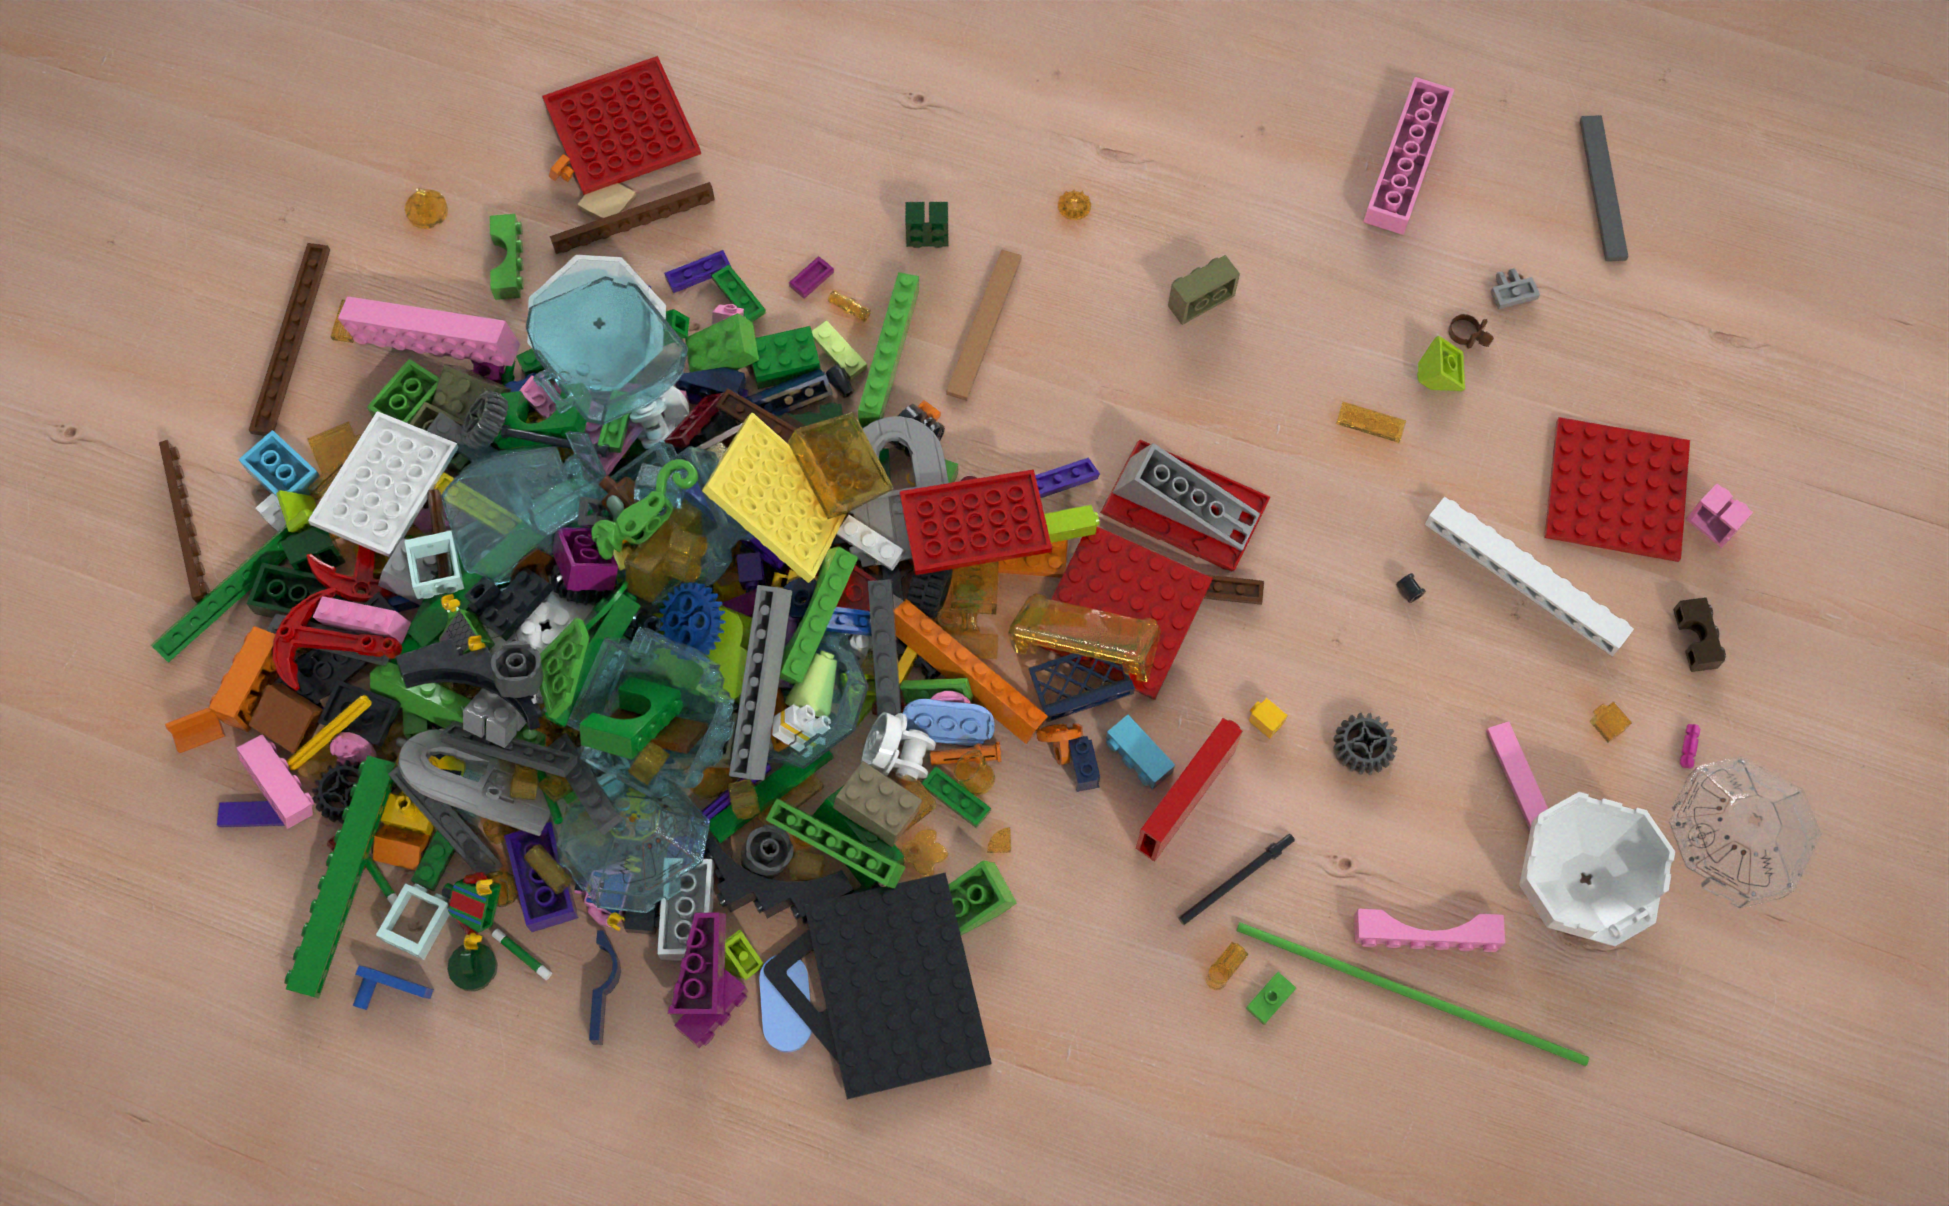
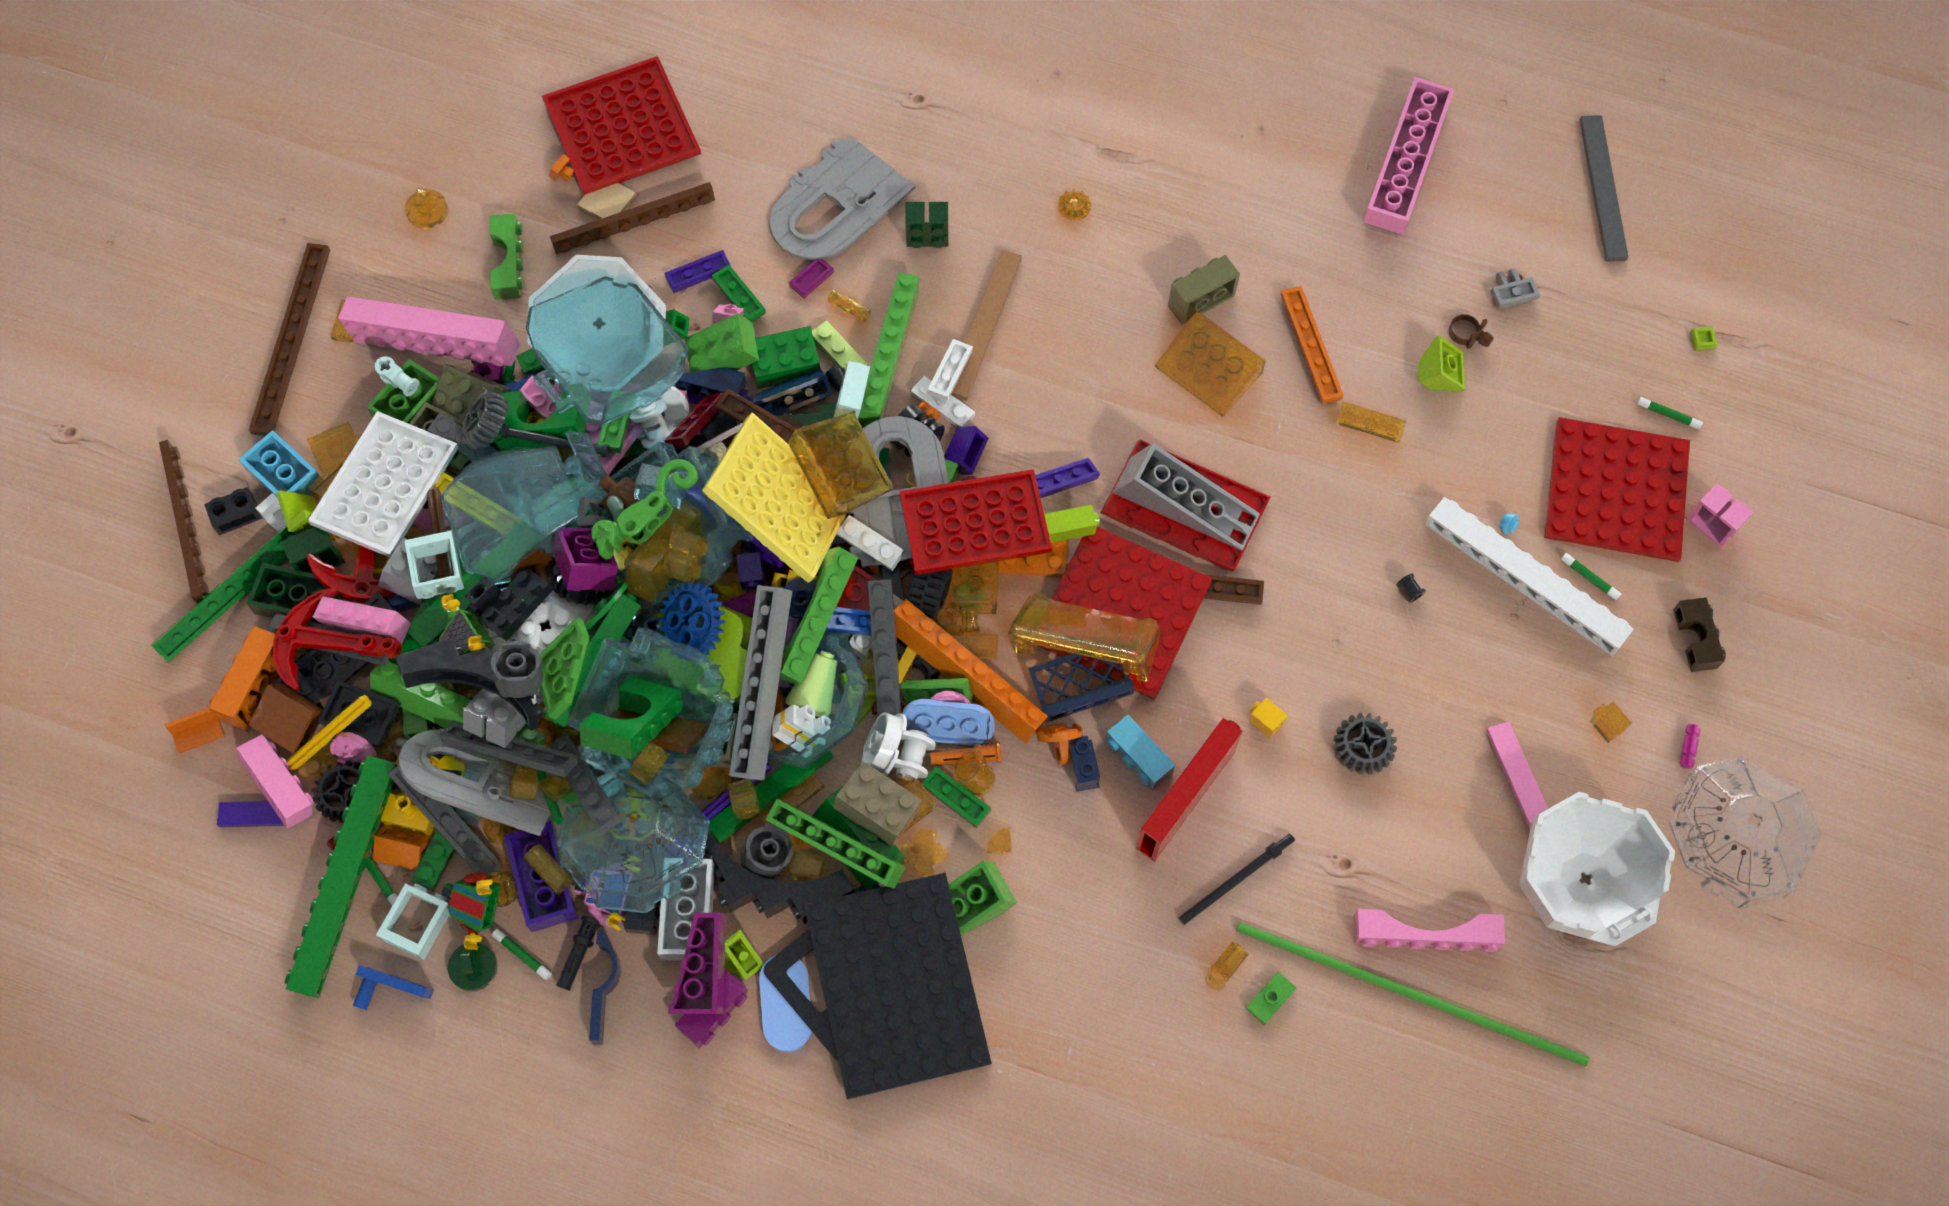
(234, 515): none -> black brick
(394, 375): none -> light aqua connector
(565, 980): none -> black pin
(848, 179): none -> light grey door
(852, 389): none -> light aqua window
(950, 370): none -> white plate
(952, 411): none -> white plate
(966, 448): none -> dark purple brick
(1211, 364): none -> clear yellow slope
(1311, 345): none -> orange plate
(1509, 523): none -> medium azure plate
(1592, 577): none -> green bar
(1670, 413): none -> green bar
(1703, 338): none -> lime tile

